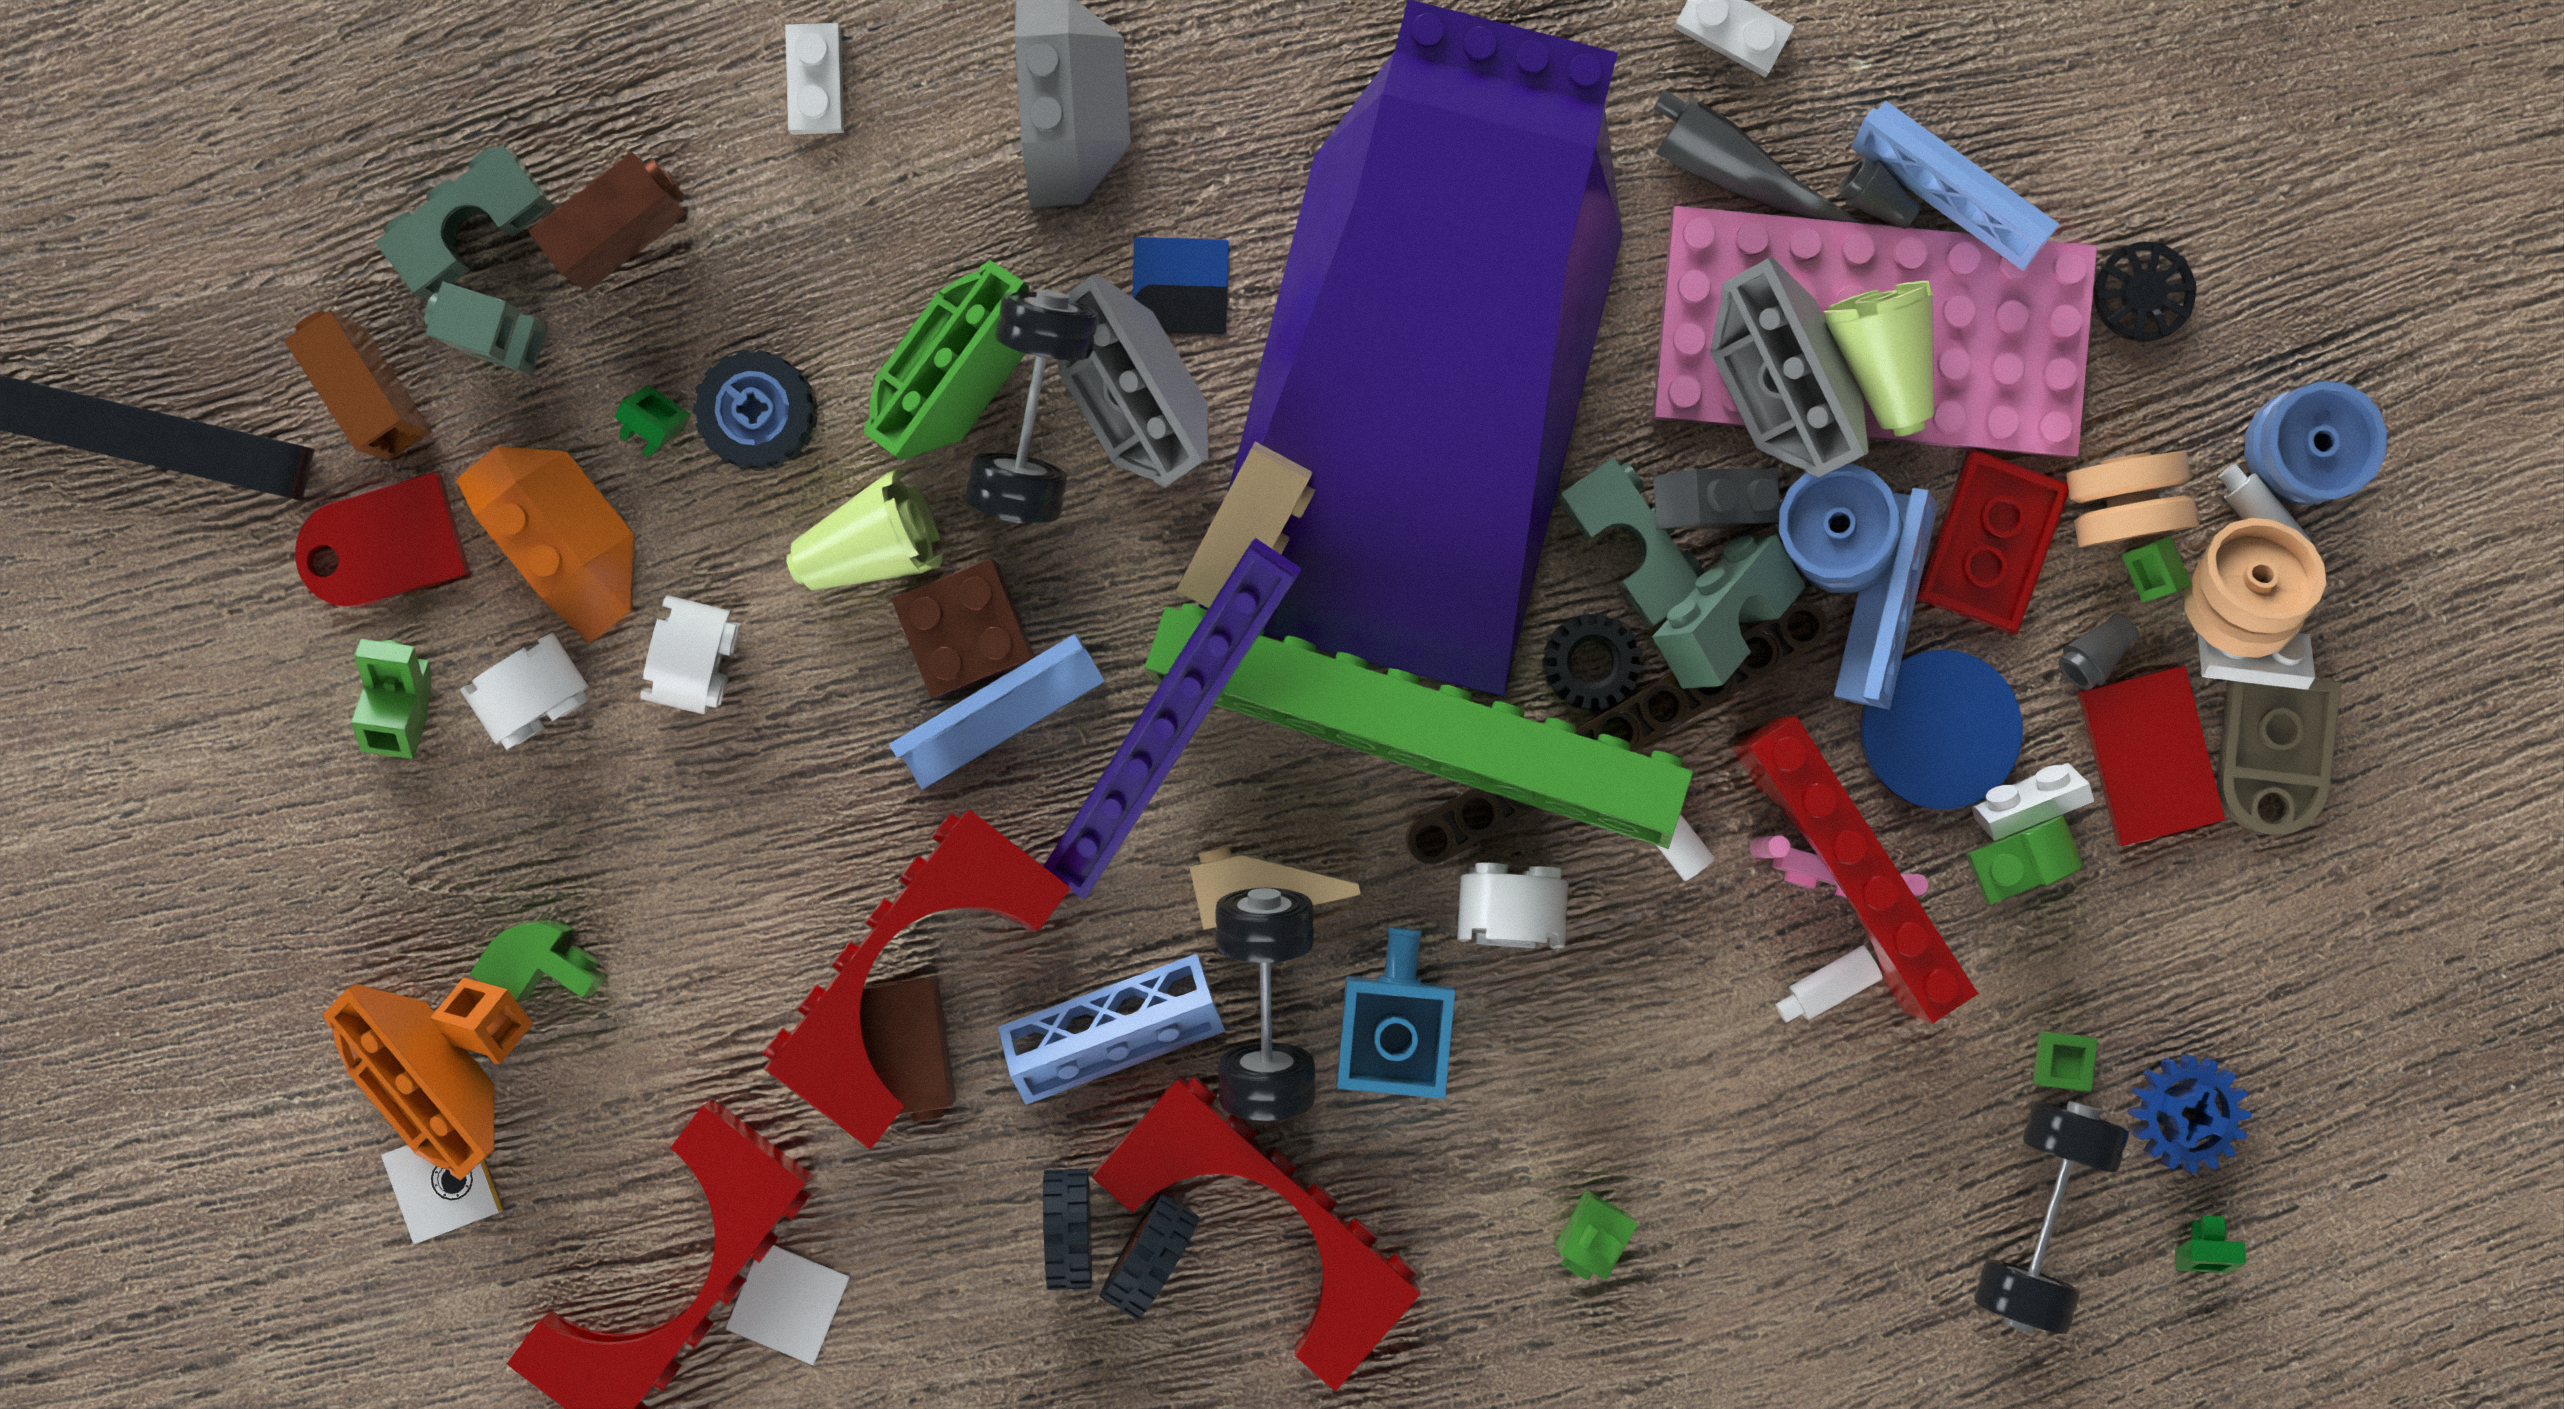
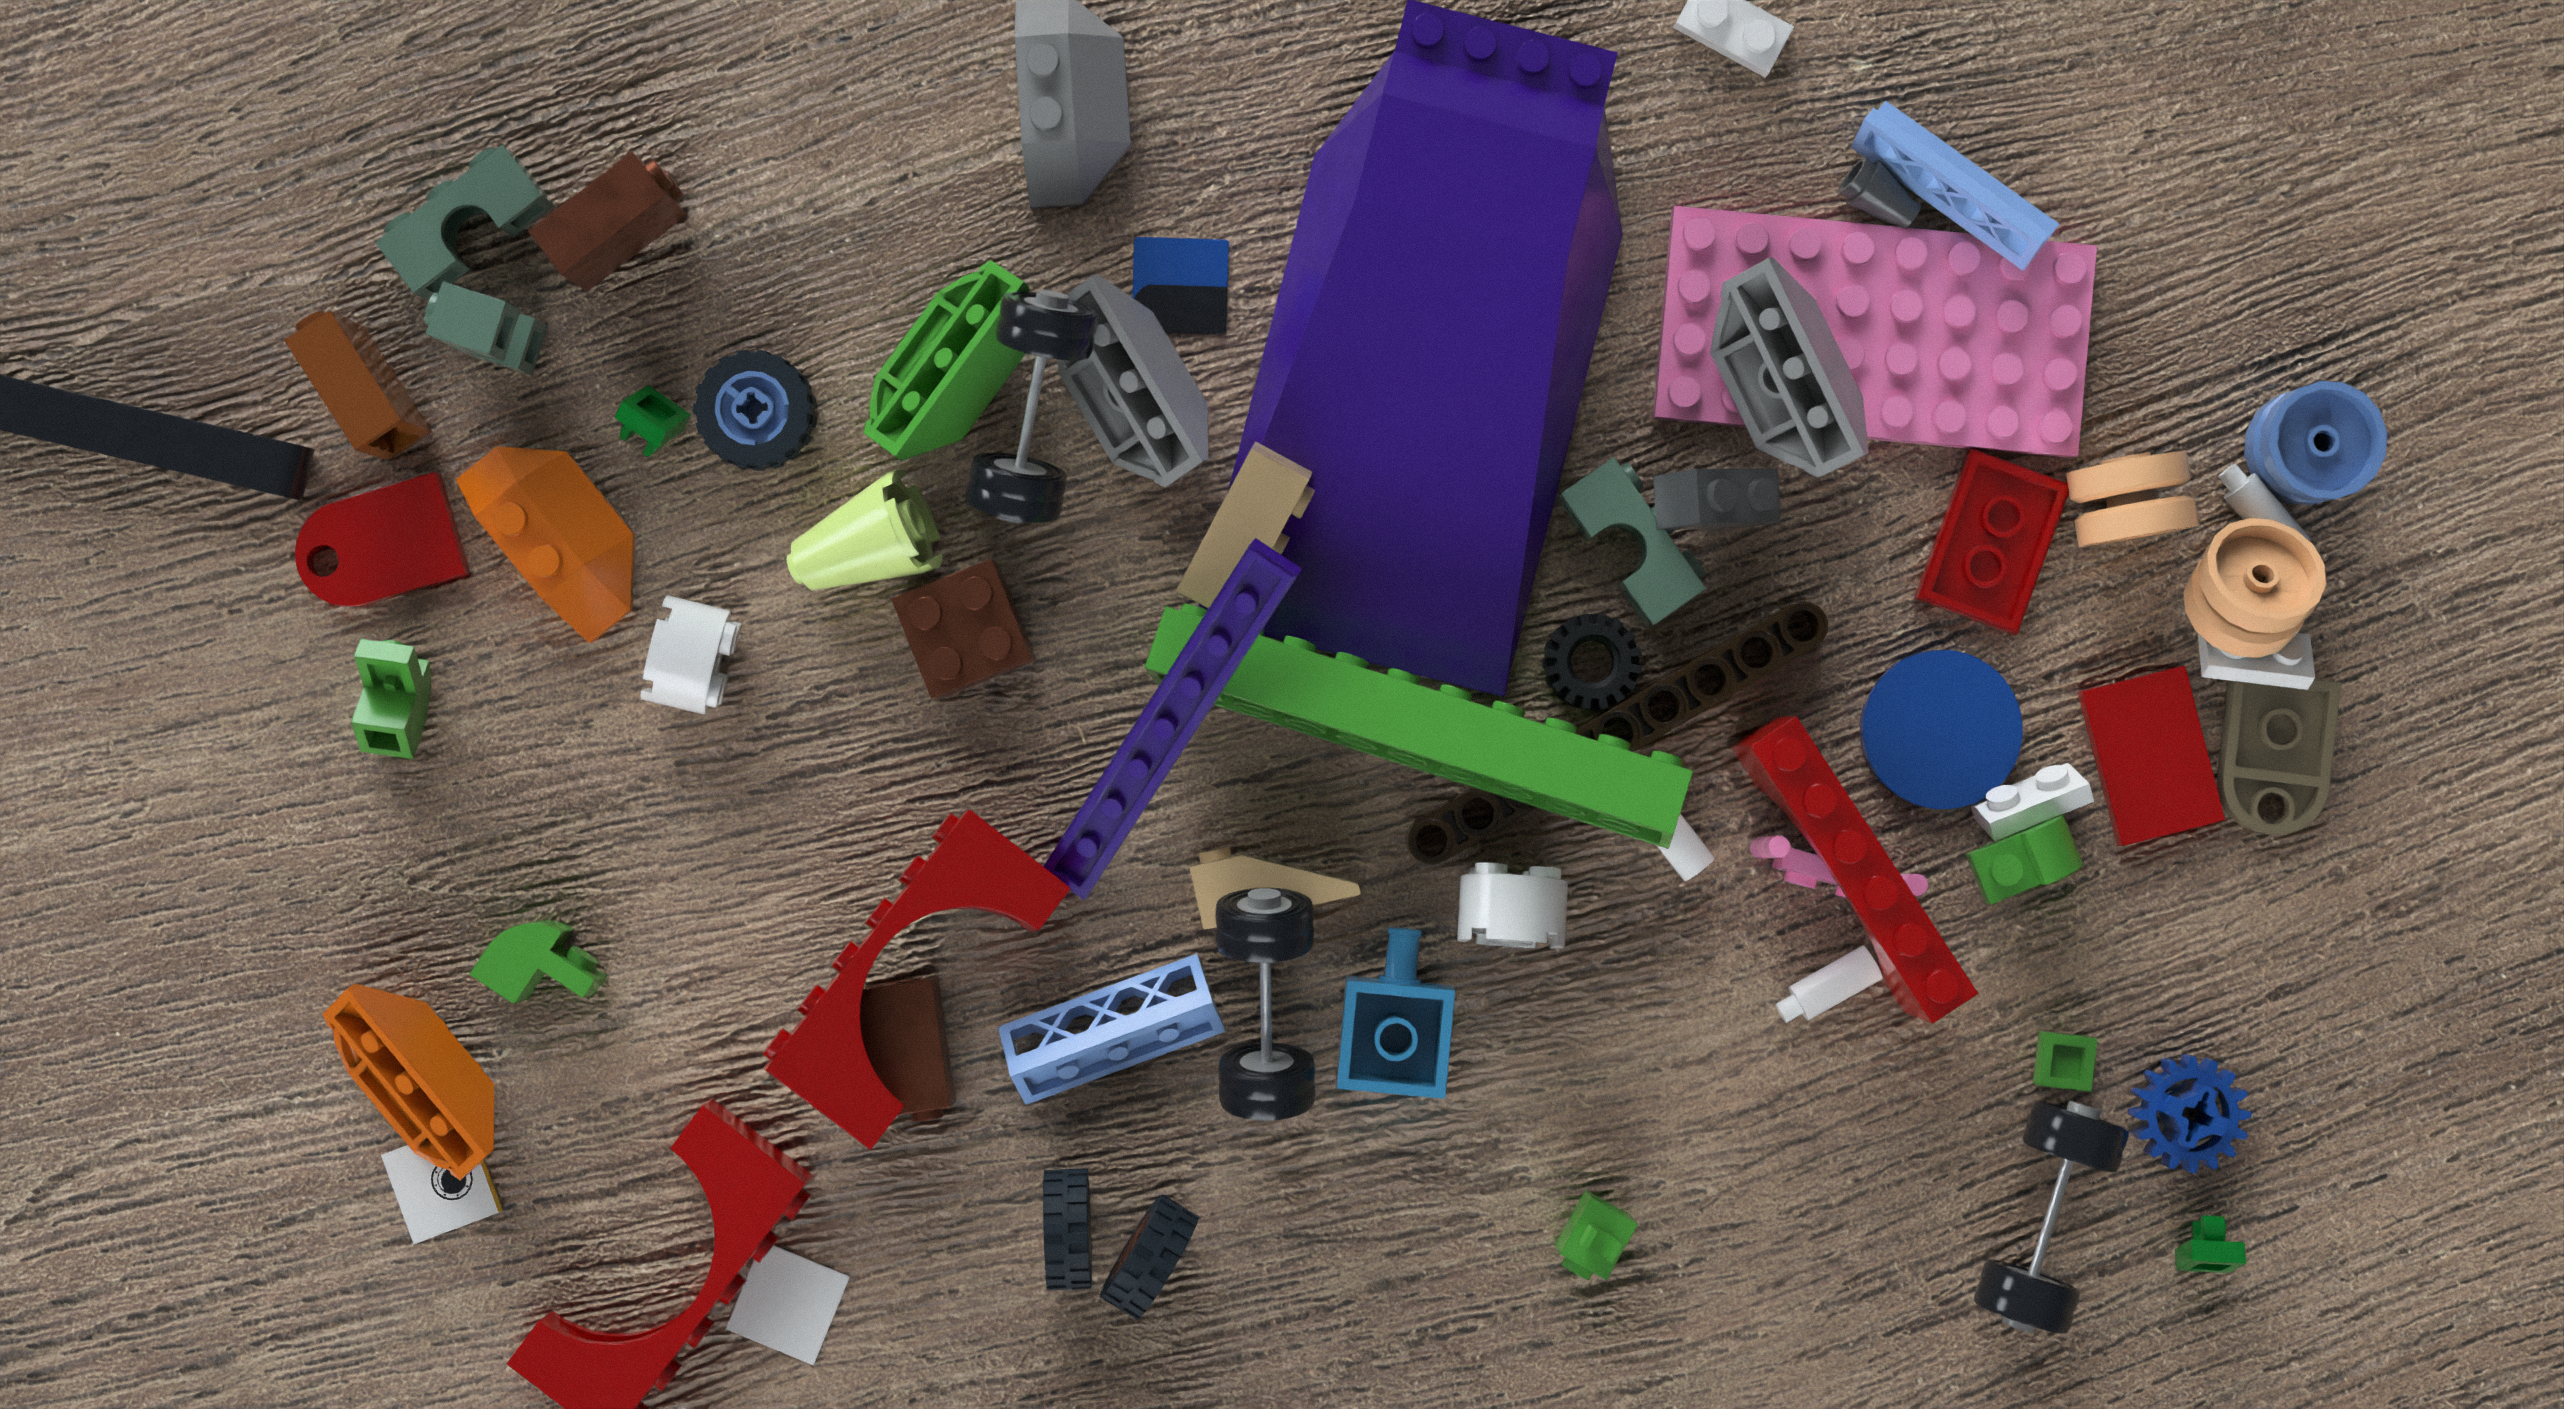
(482, 1019): orange brick -> none
(525, 689): white brick -> none
(814, 78): white plate -> none
(998, 712): light blue fence -> none
(1360, 1286): red arch -> none
(1727, 157): dark grey piece -> none
(1745, 585): sand green arch -> none
(1846, 559): medium blue wheel -> none
(1886, 610): light blue fence -> none
(1890, 352): yellowish green cone -> none
(2094, 655): dark grey cone -> none
(2145, 291): black wheel -> none
(2156, 569): bright green plate -> none

